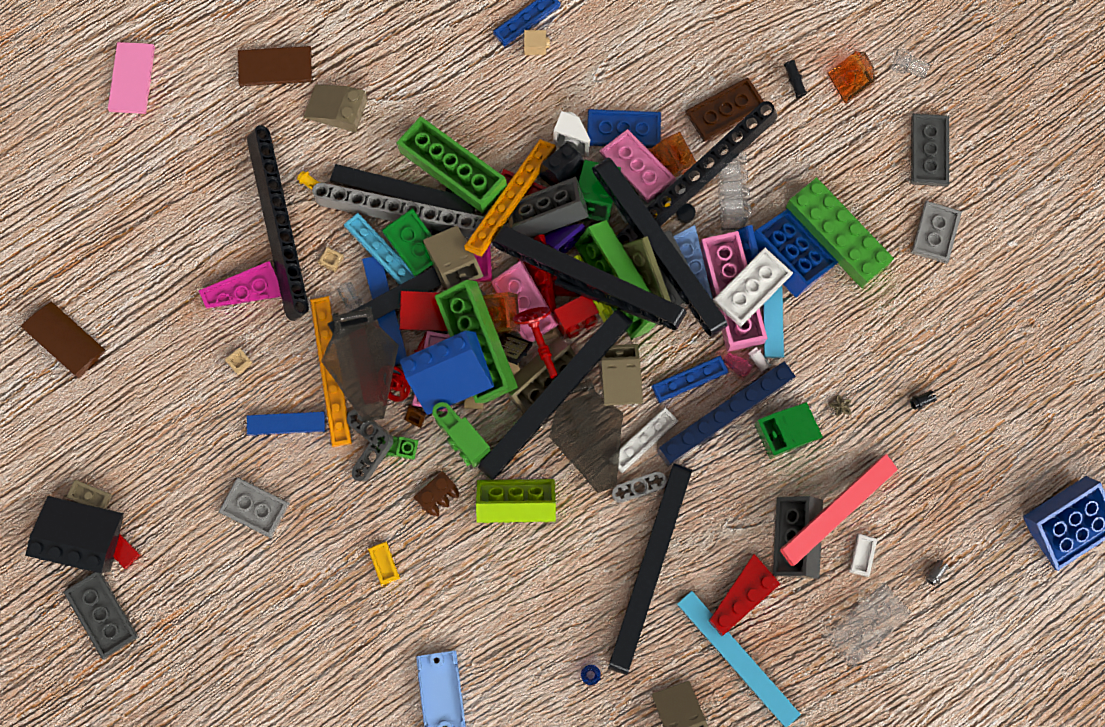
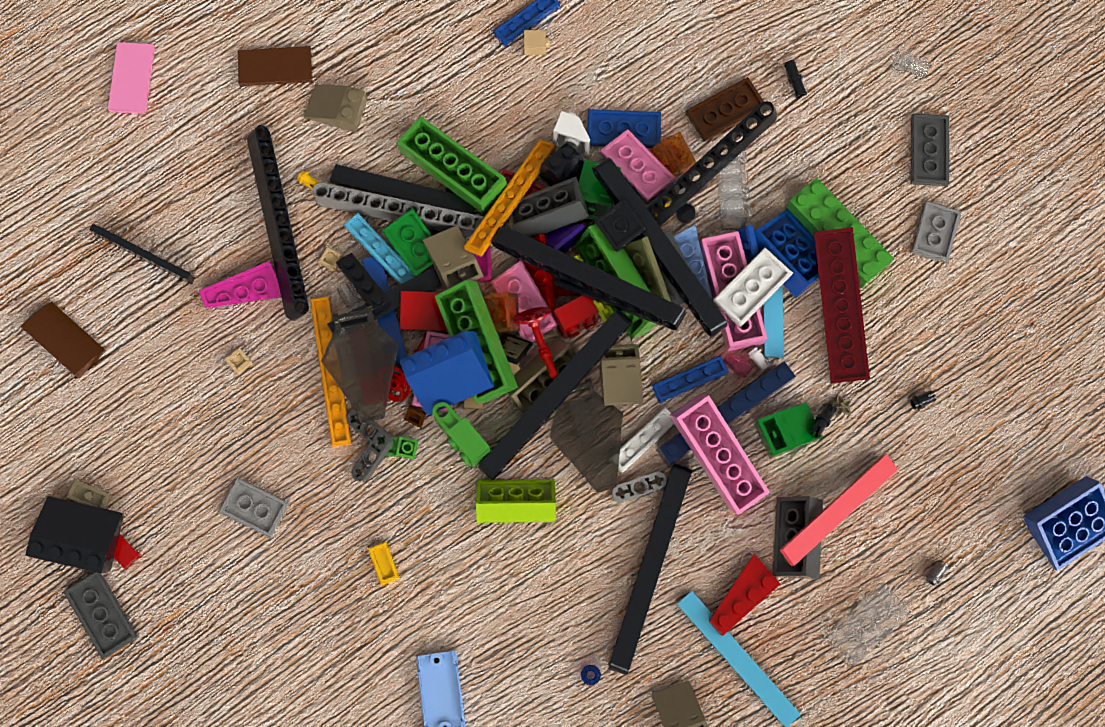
(142, 254): none -> black tile
(286, 423): blue tile -> none
(363, 283): none -> black plate
(435, 493): reddish brown plate -> none
(621, 225): none -> black tile
(719, 453): none -> bright pink brick
(822, 420): none -> black pin
(842, 305): none -> dark red plate
(852, 75): clear orange slope -> none
(863, 555): white tile -> none

